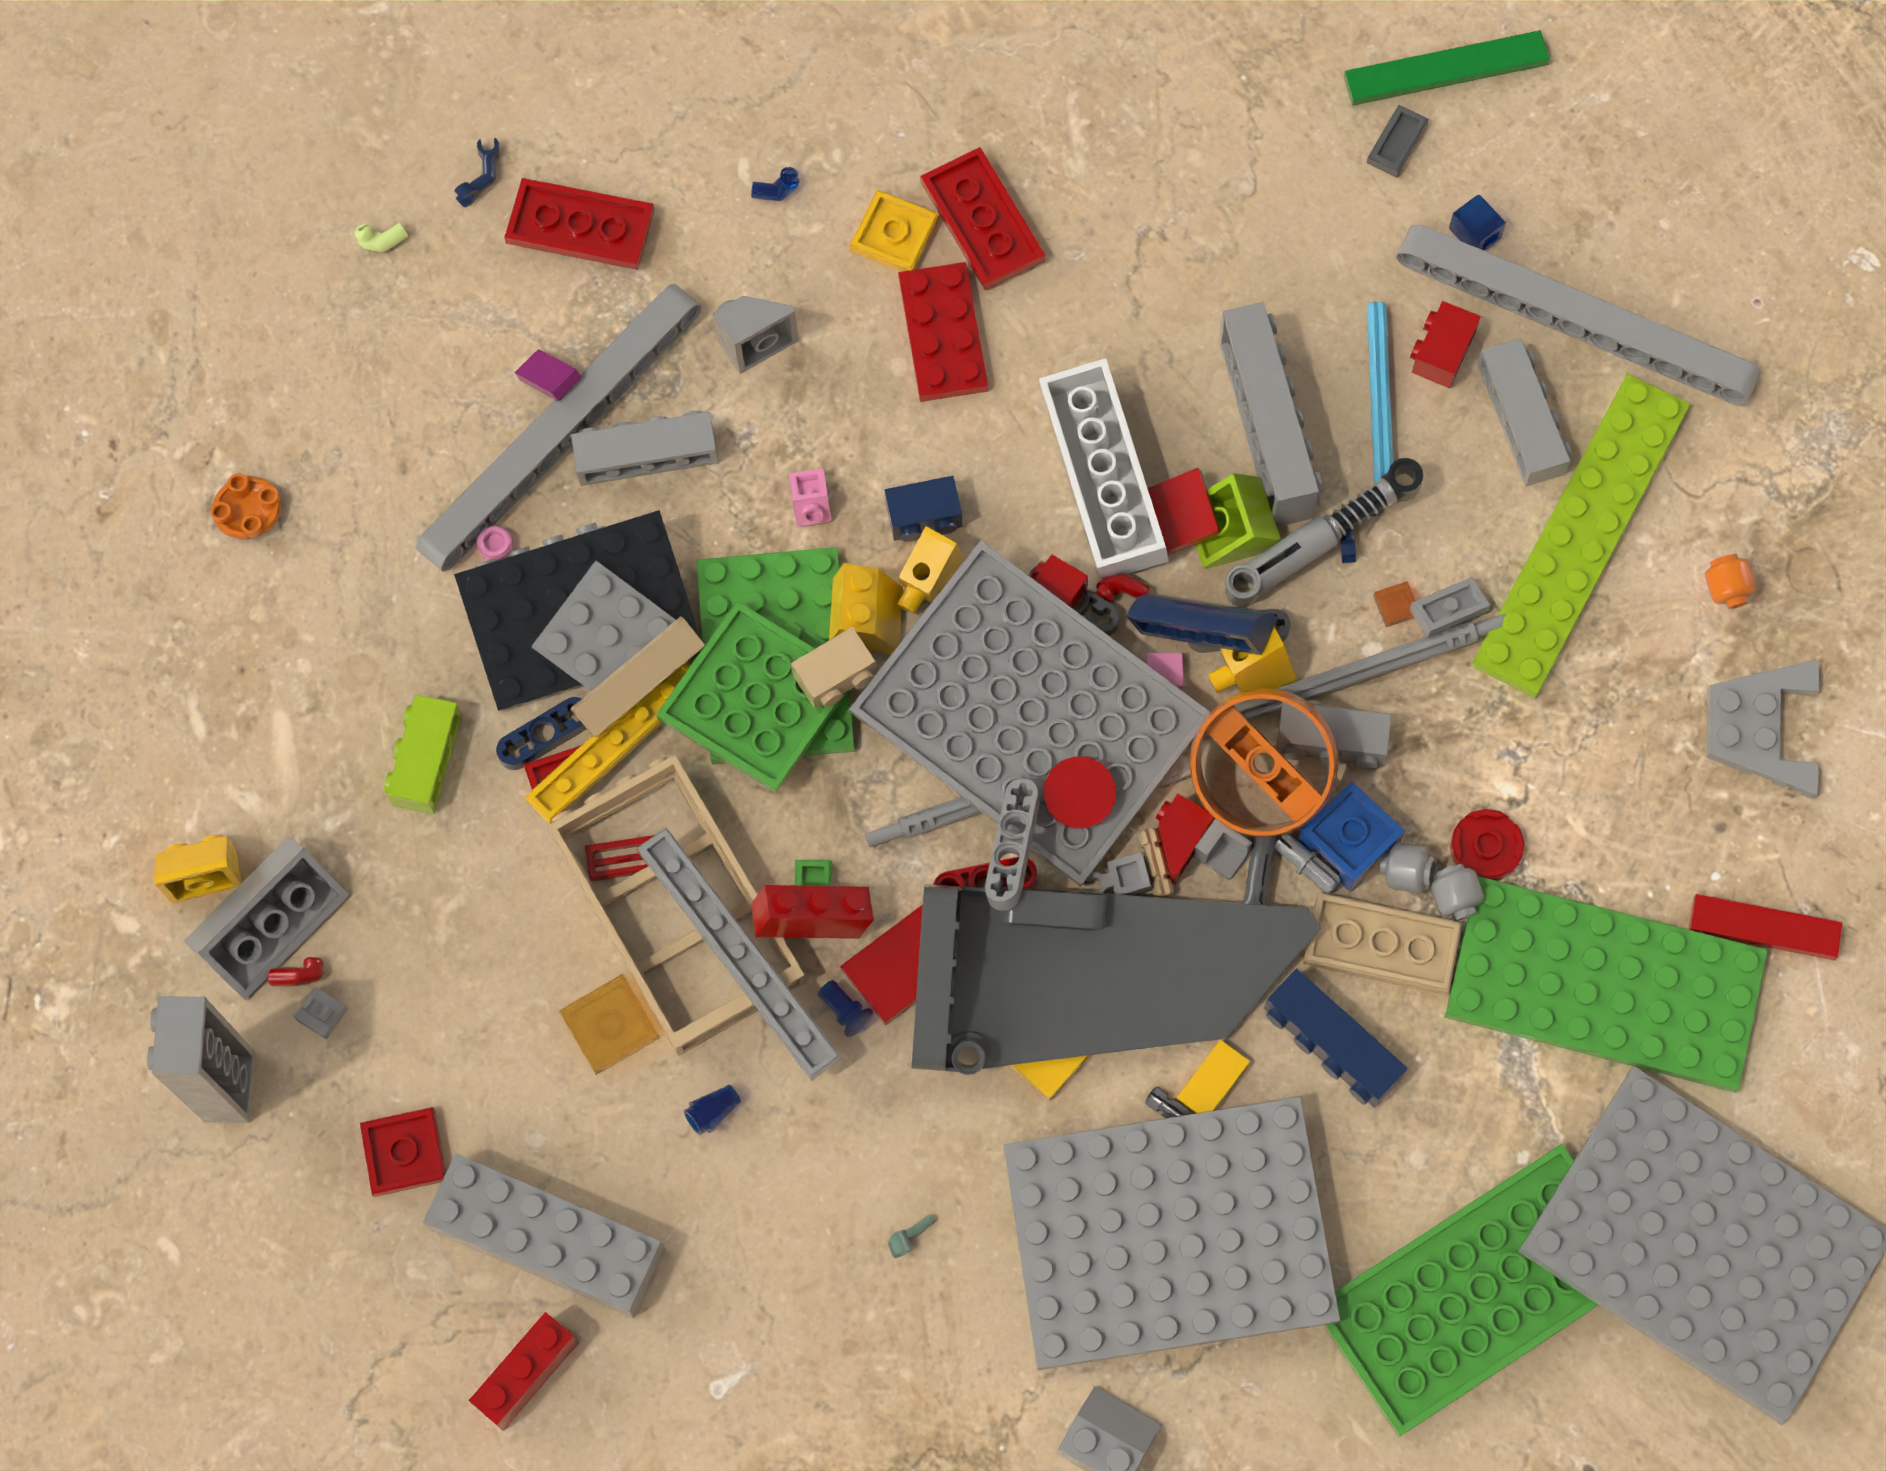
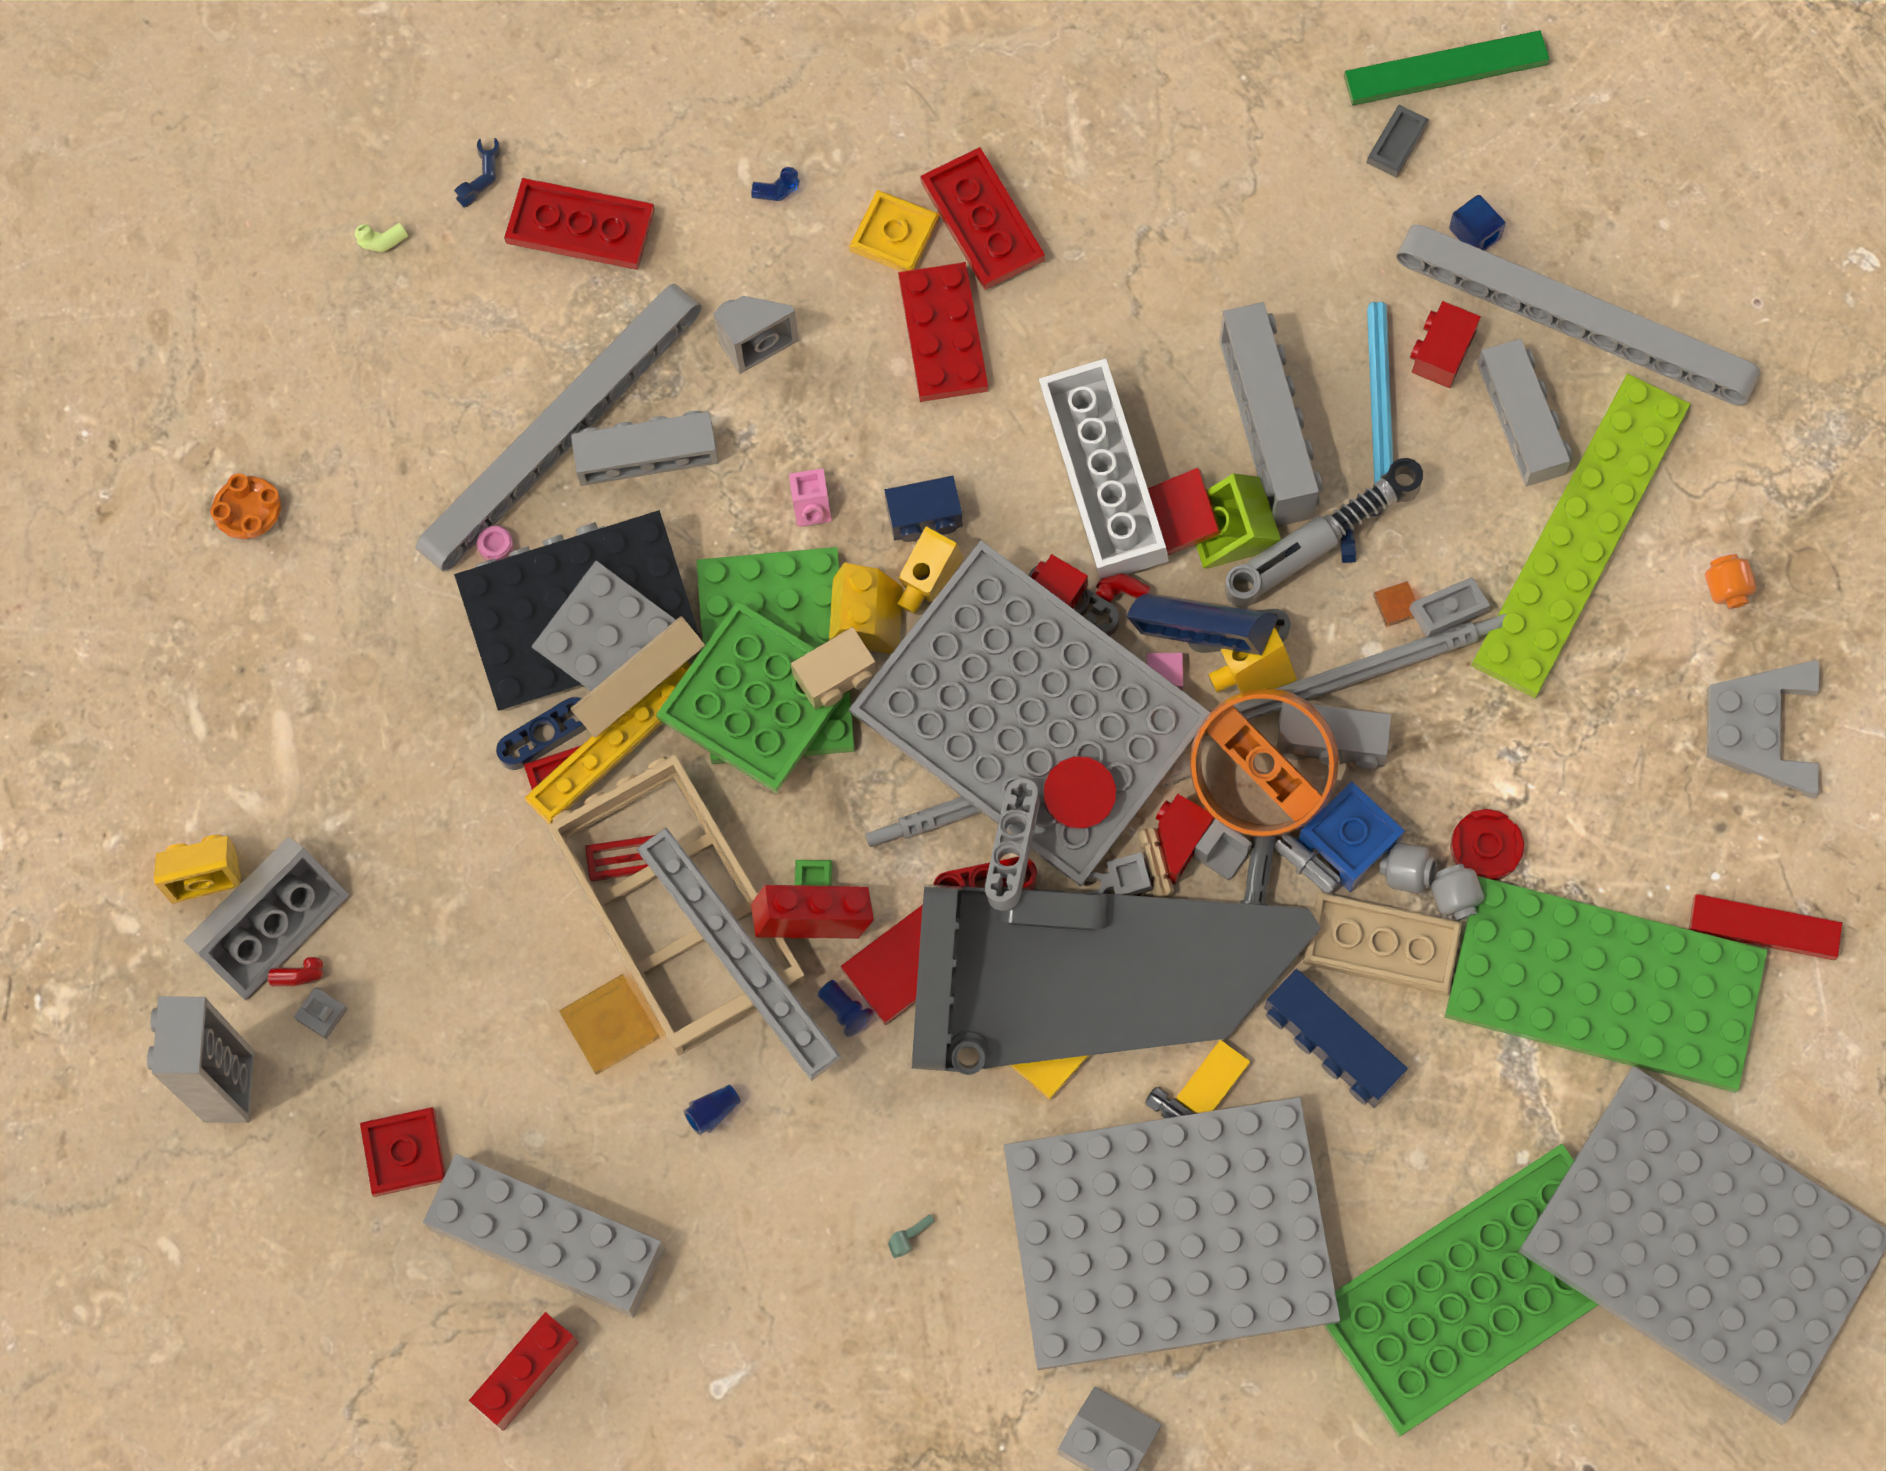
(423, 754): lime brick -> none
(548, 375): magenta tile -> none

